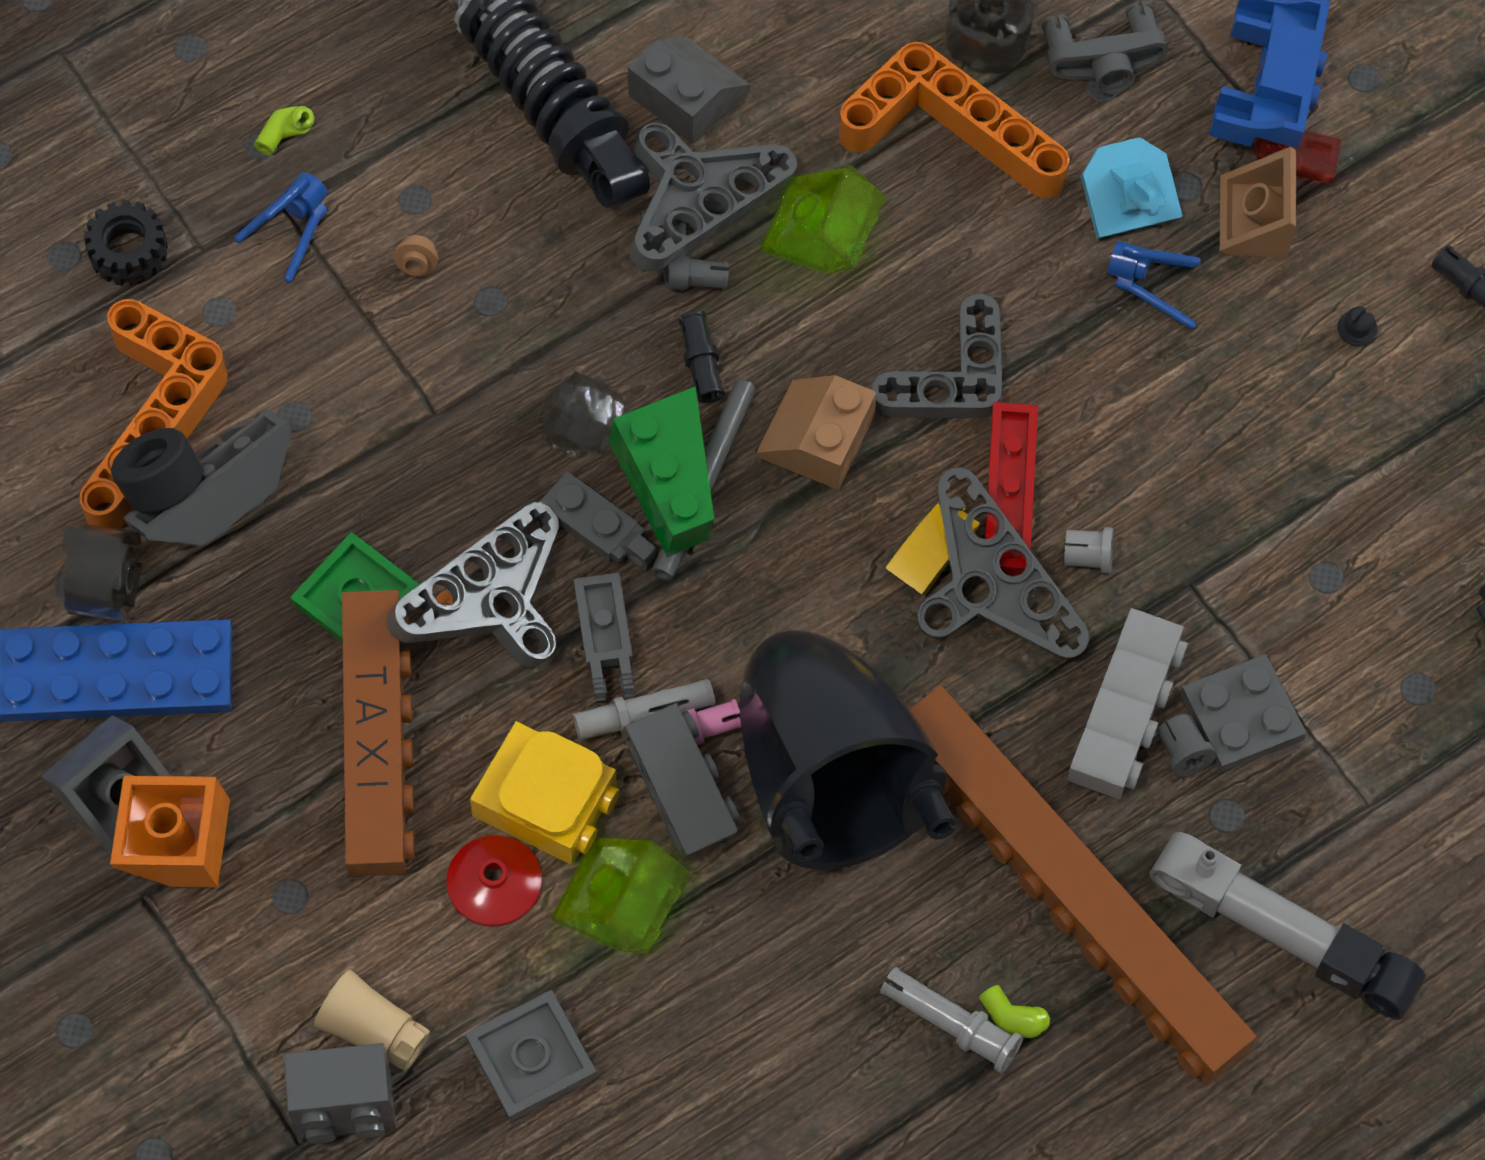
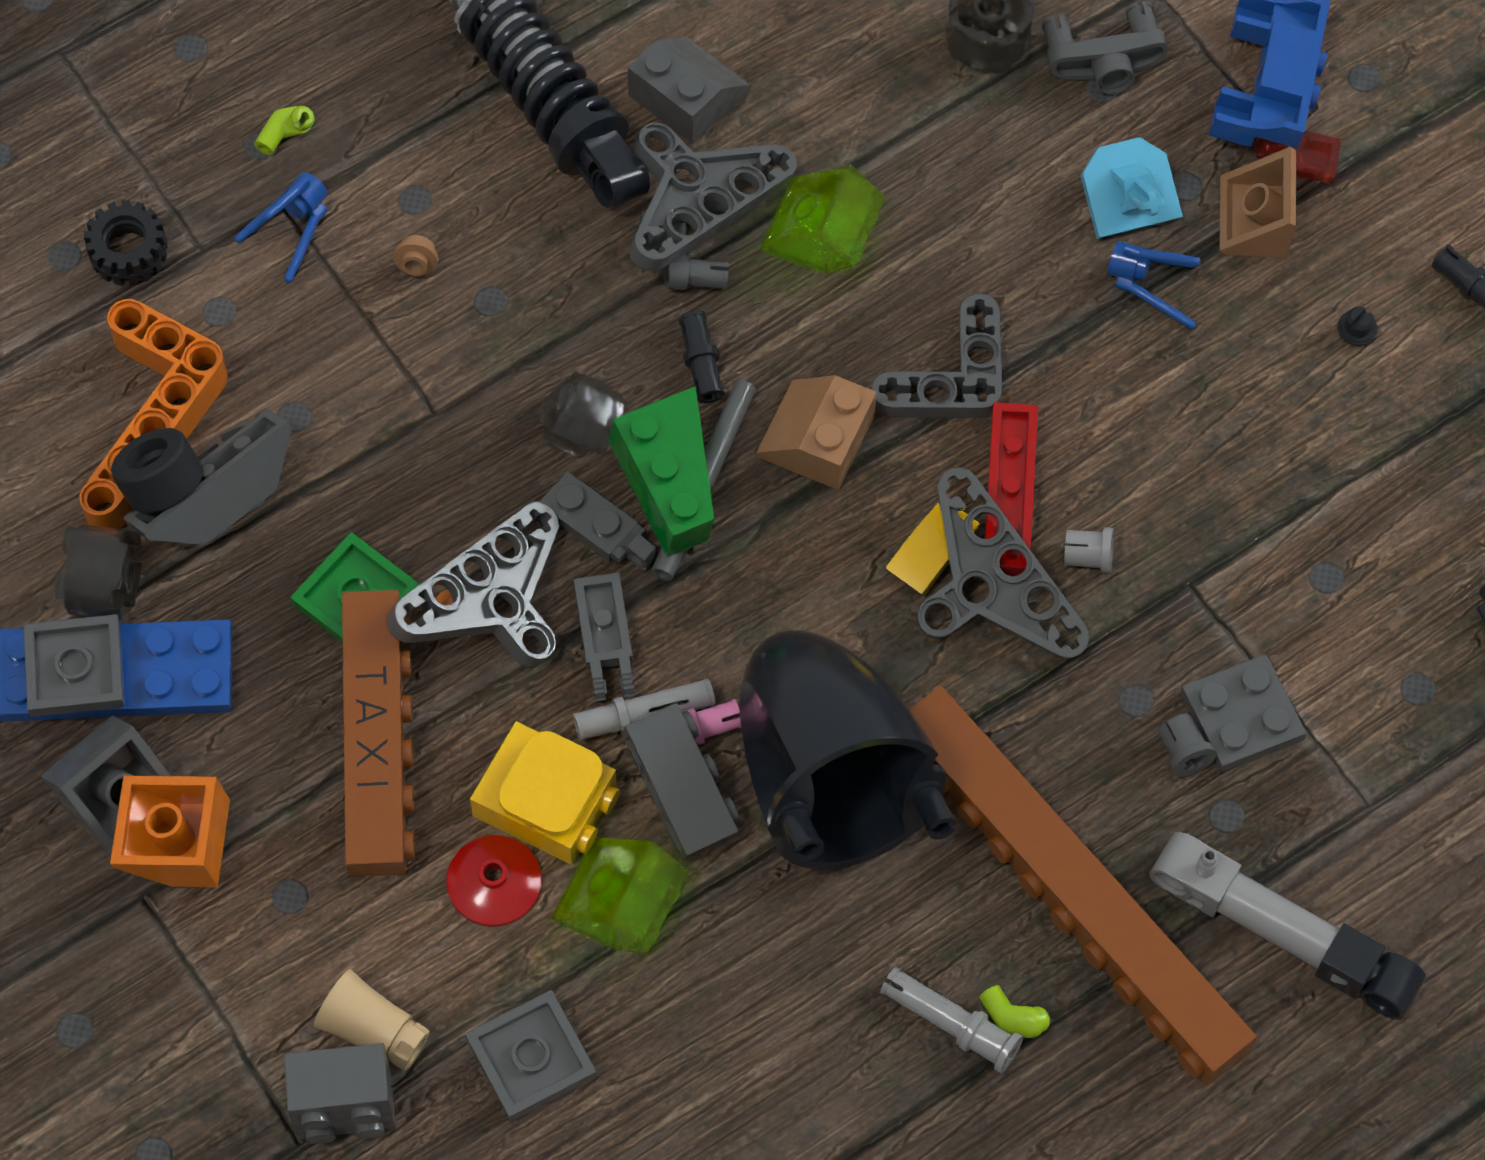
(74, 665): none -> dark grey plate
(955, 113): orange beam -> none
(1126, 703): light grey brick -> none

